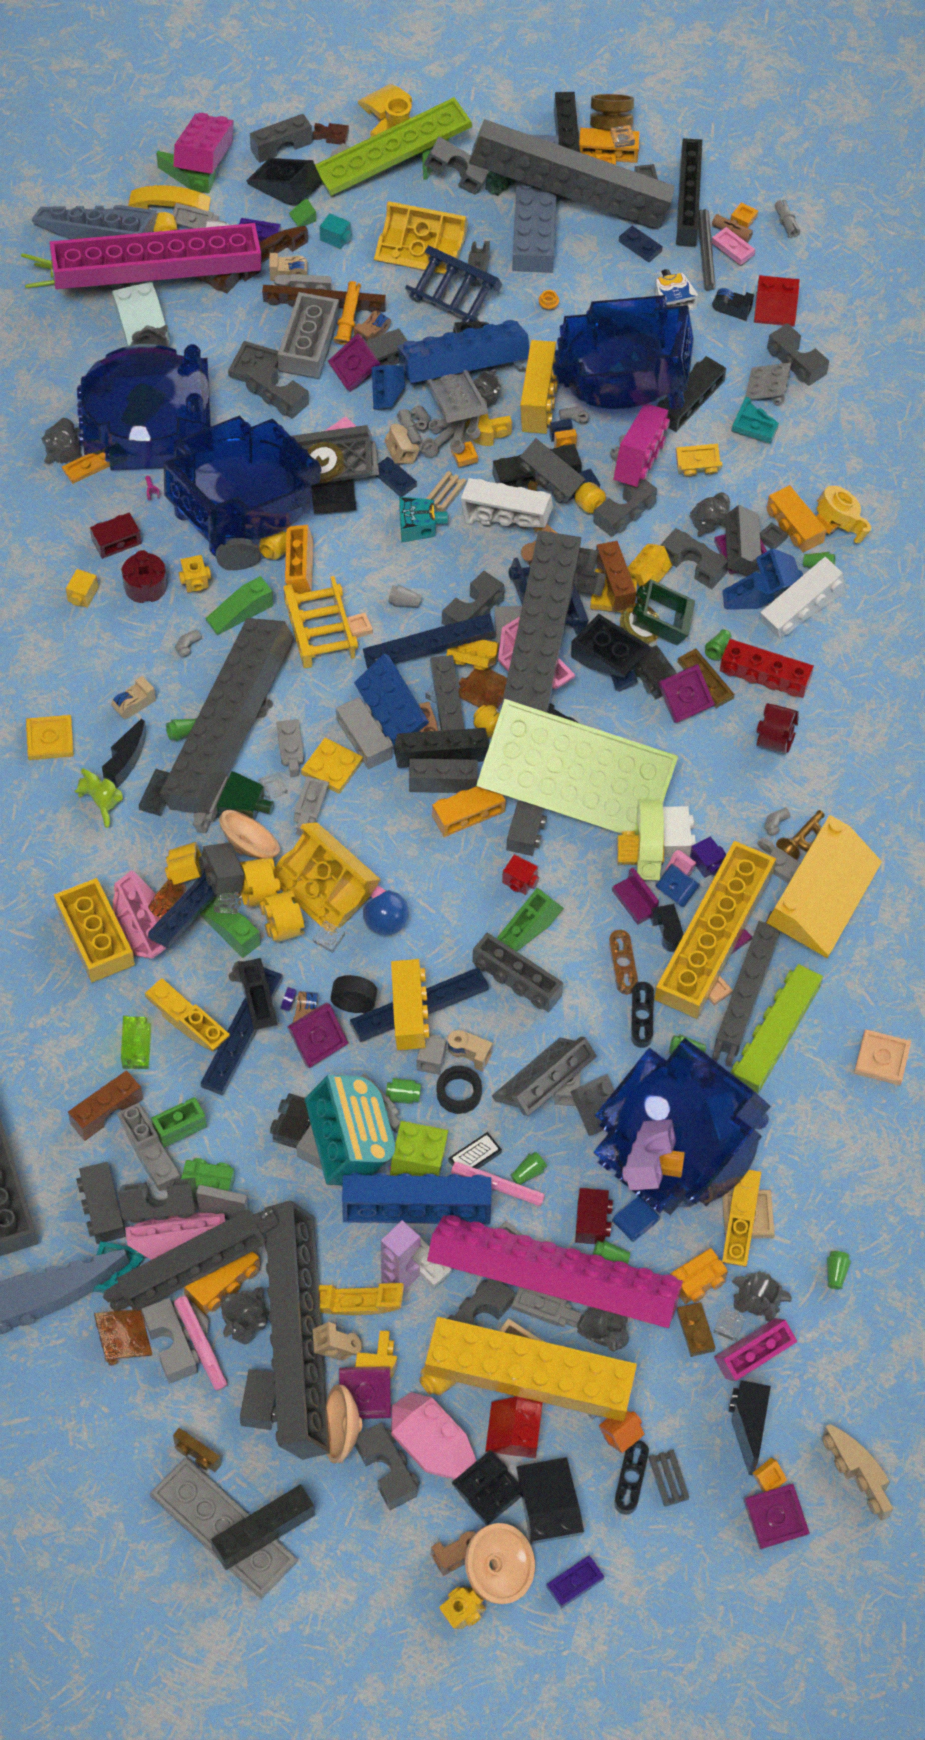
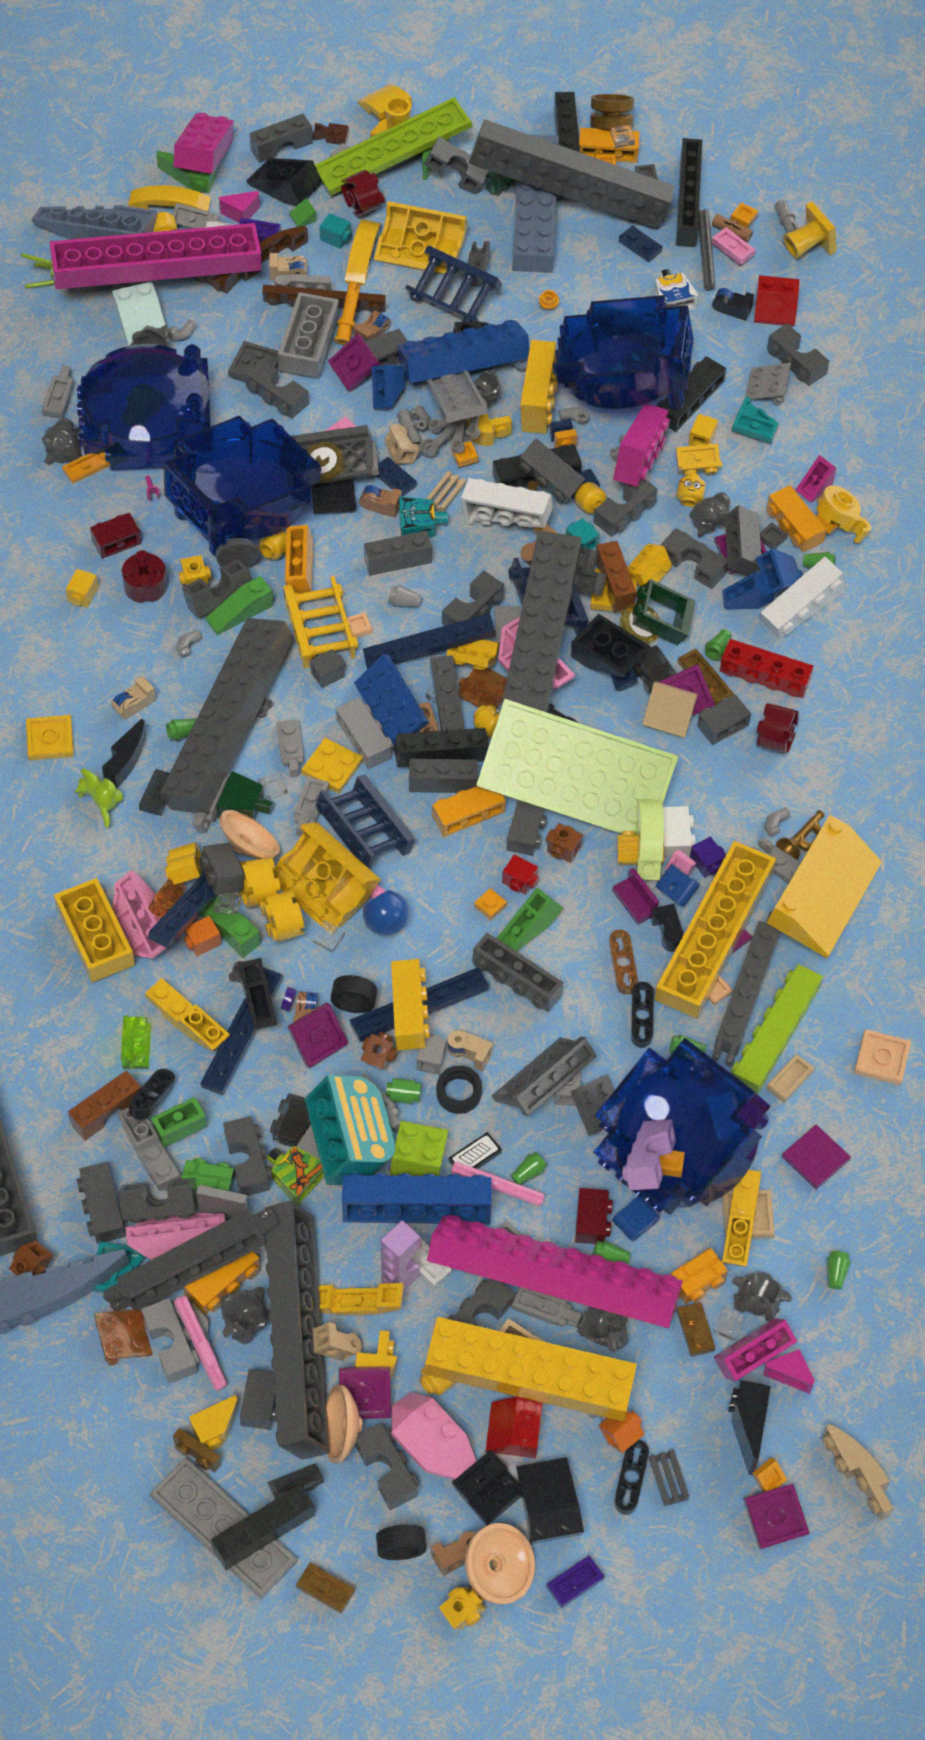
(31, 1258): none -> dark orange brick
(58, 393): none -> light grey hinge
(152, 1085): none -> black beam
(180, 334): none -> light grey arm
(202, 936): none -> orange brick
(204, 599): none -> dark grey arch
(214, 1423): none -> yellow slope
(239, 205): none -> dark pink slope
(243, 1137): none -> dark grey arch
(295, 1172): none -> torso
(308, 1477): none -> clear smoke plate
(325, 1588): none -> pearl gold plate
(327, 668): none -> dark grey brick
(361, 251): none -> yellow slope
(362, 192): none -> dark red brick
(371, 1050): none -> dark orange brick
(374, 806): none -> dark blue fence
(380, 500): none -> medium nougat leg
(397, 553): none -> dark grey brick
(401, 1542): none -> black tyre
(490, 904): none -> light orange plate
(564, 842): none -> dark orange brick
(587, 531): none -> teal brick
(669, 709): none -> tan tile
(690, 490): none -> yellow head
(703, 430): none -> yellow brick
(723, 719): none -> dark grey brick
(790, 1078): none -> tan tile
(790, 1370): none -> dark pink slope
(816, 231): none -> yellow plant
(816, 1156): none -> magenta tile
(817, 479): none -> dark pink slope

